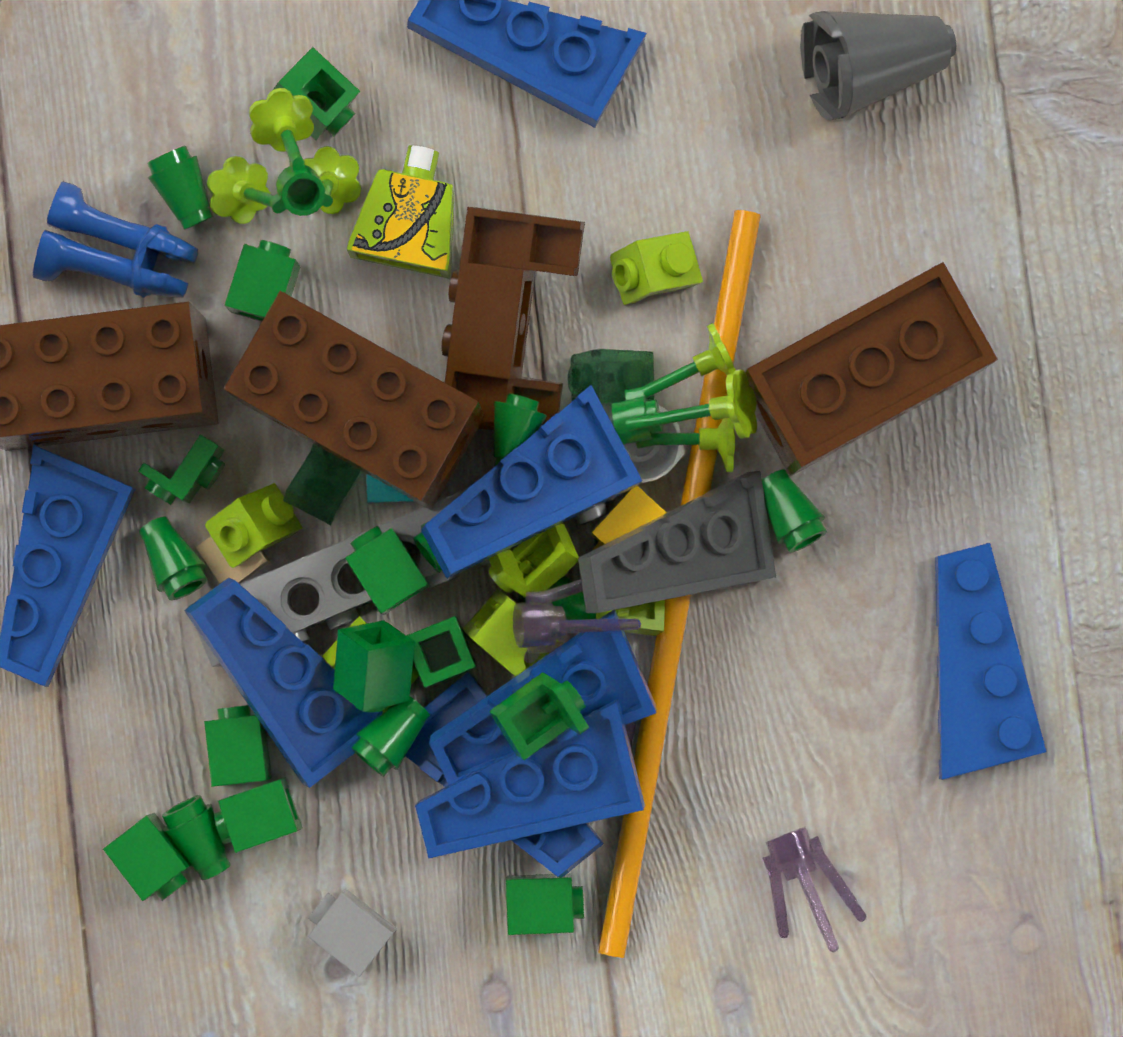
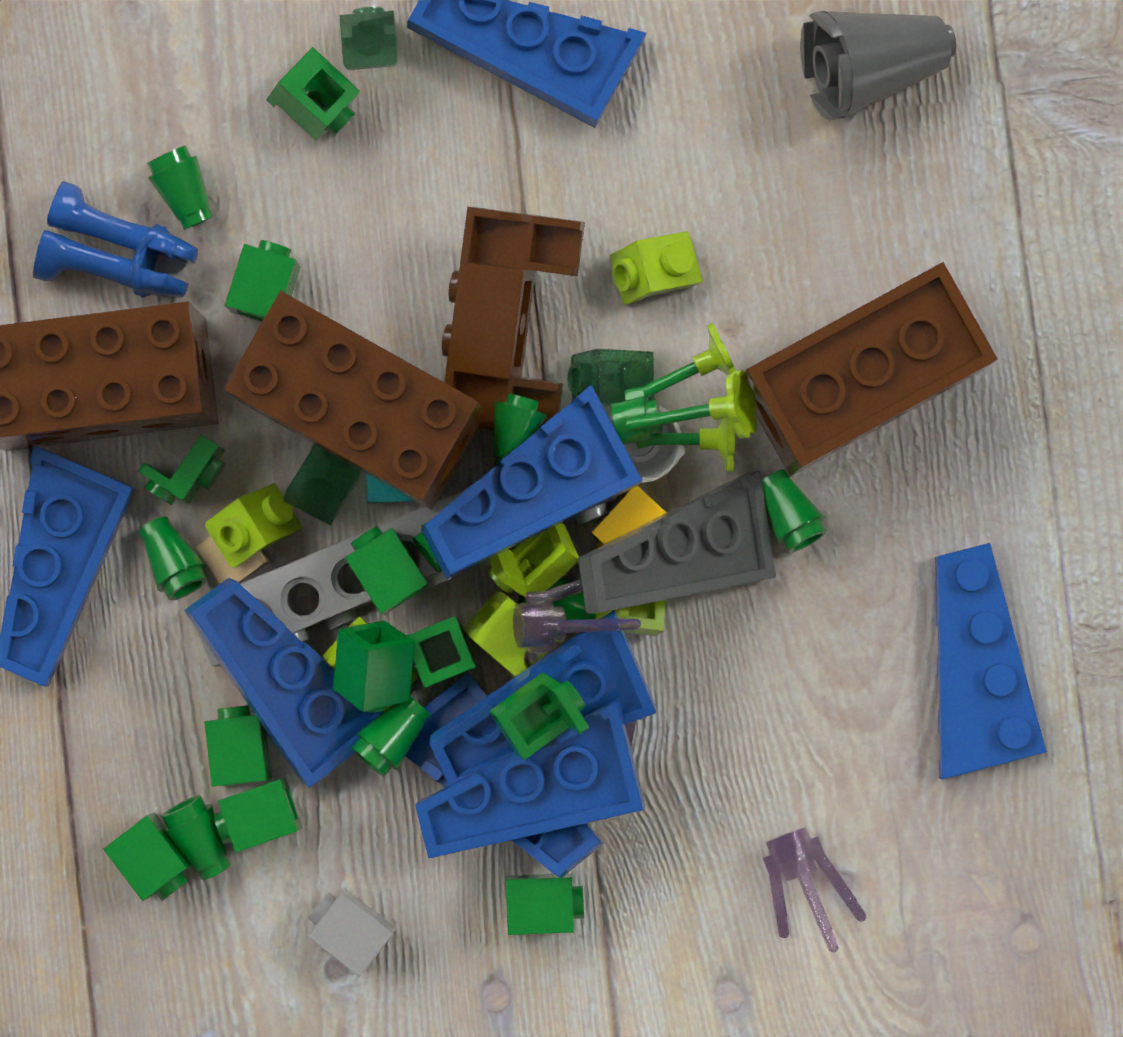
(303, 186): lime plant -> none
(369, 38): none -> clear green bracket
(407, 218): torso -> none
(669, 643): light orange piece -> none

